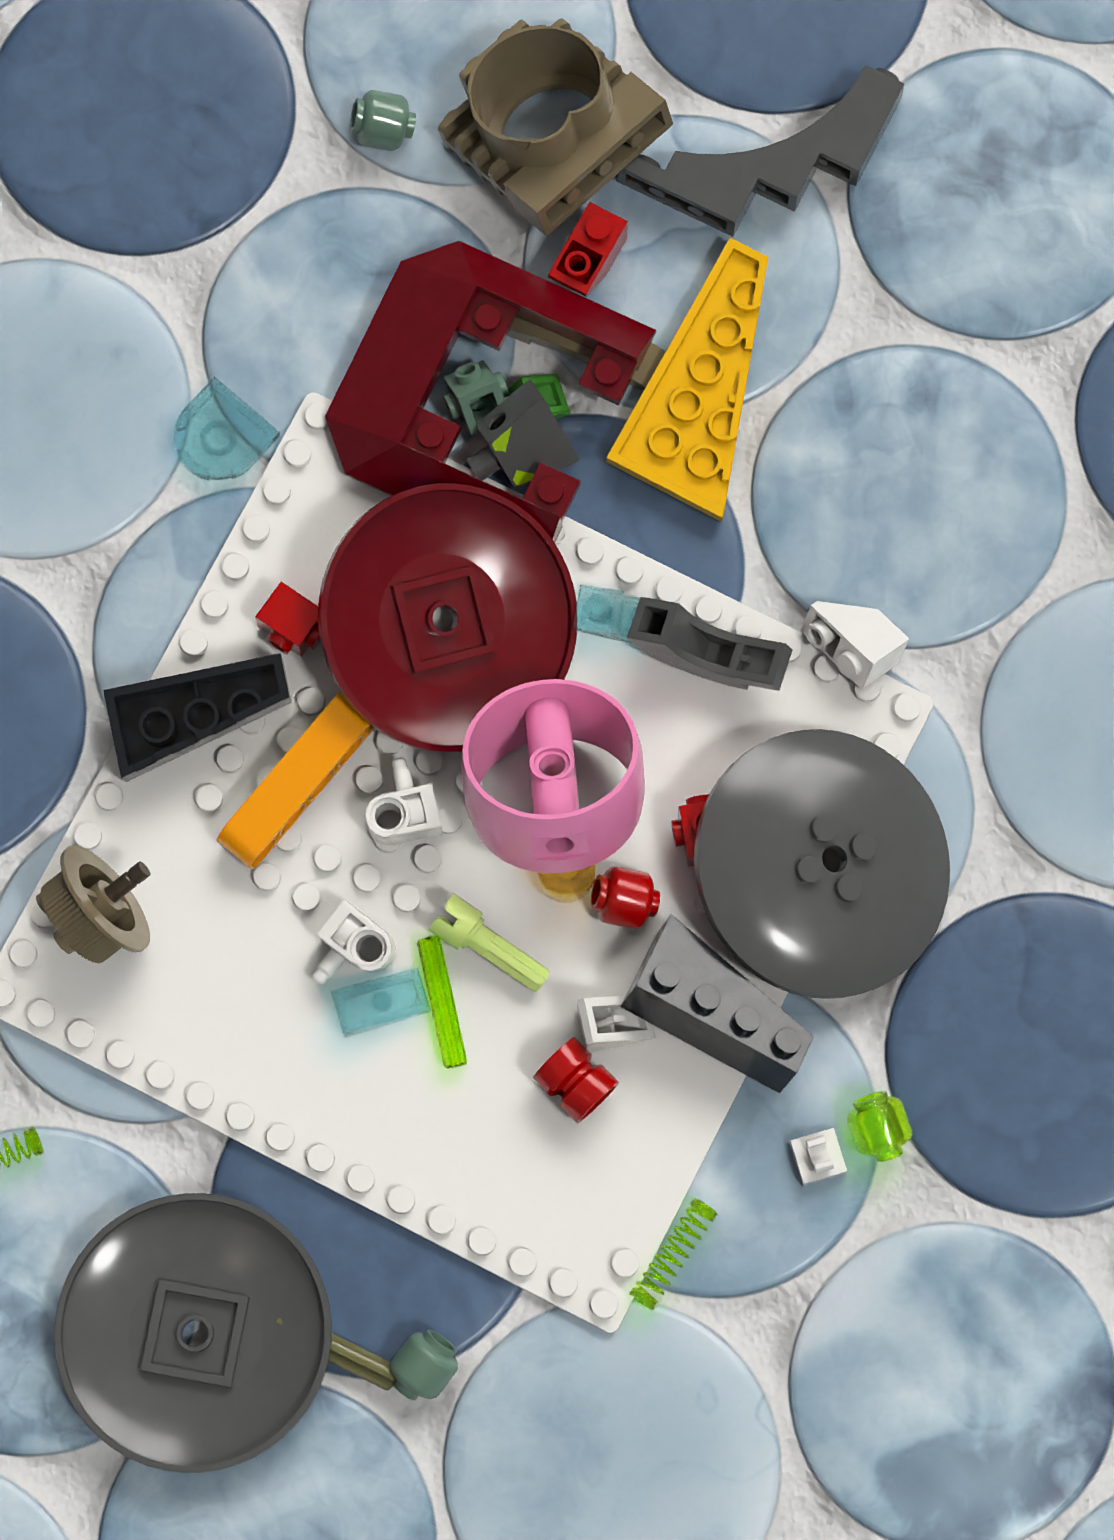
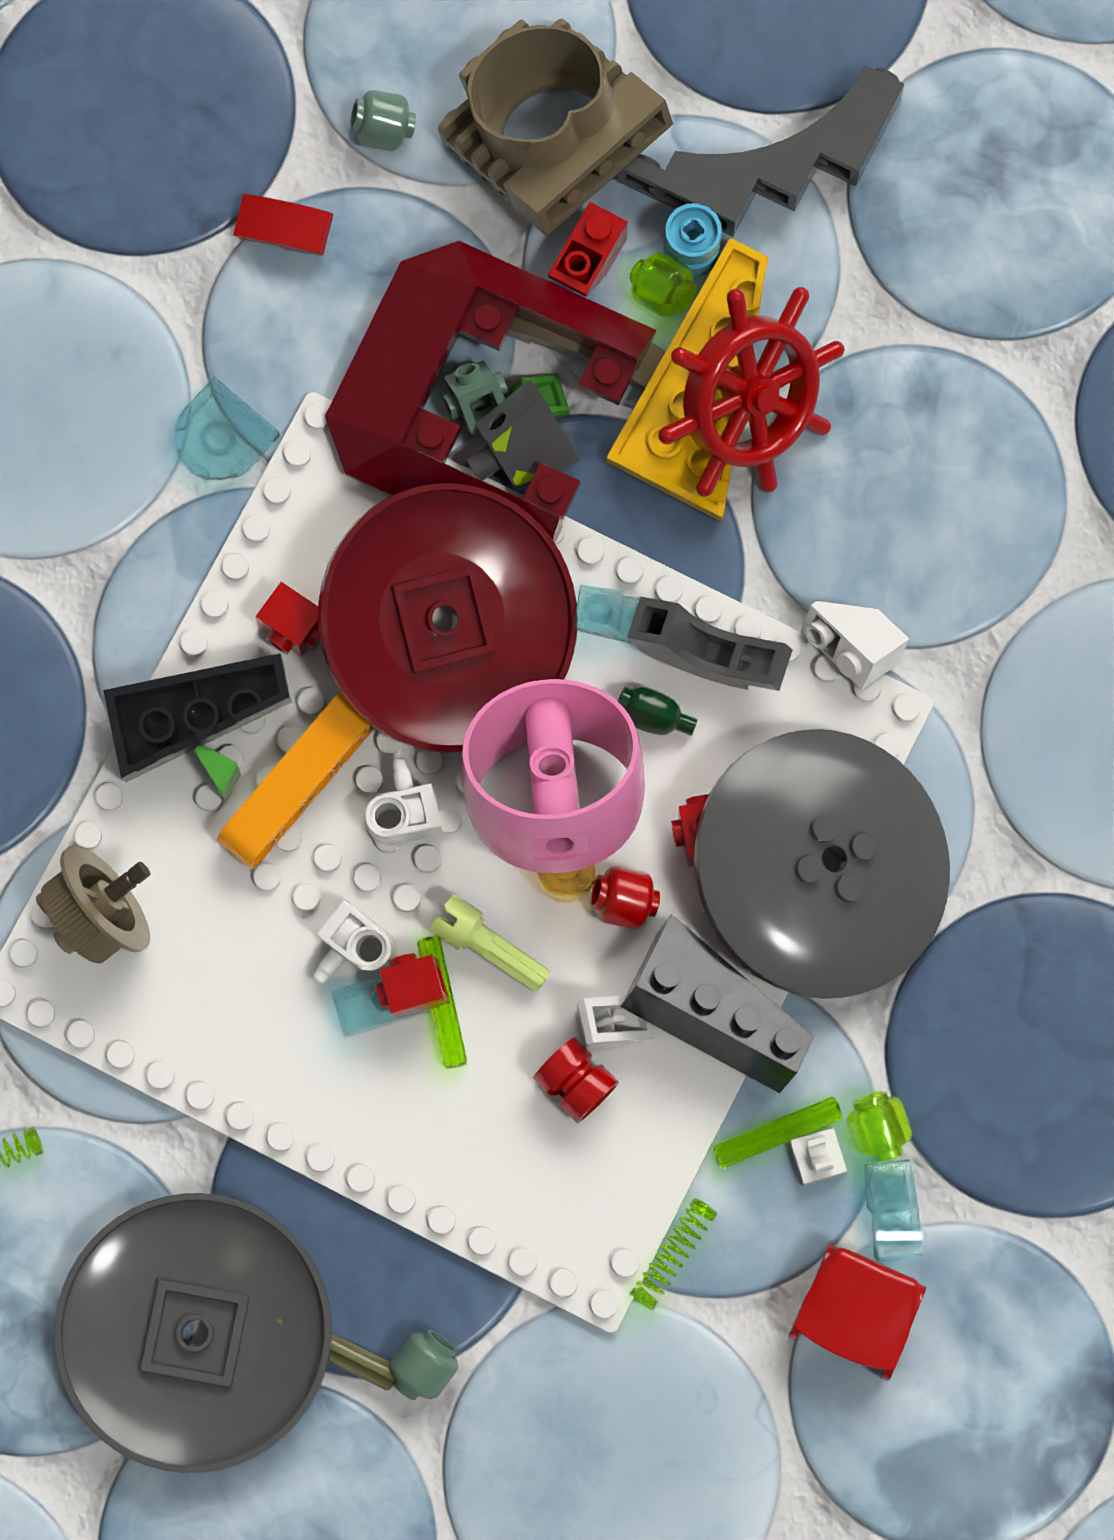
(220, 769): none -> bright green slope
(283, 224): none -> red slope
(412, 985): none -> red brick
(655, 711): none -> dark green plant
(662, 285): none -> clear neon green head
(693, 237): none -> medium azure wheel
(751, 391): none -> red piece
(777, 1132): none -> clear neon green axle
(859, 1310): none -> red piece
(894, 1210): none -> clear light blue slope

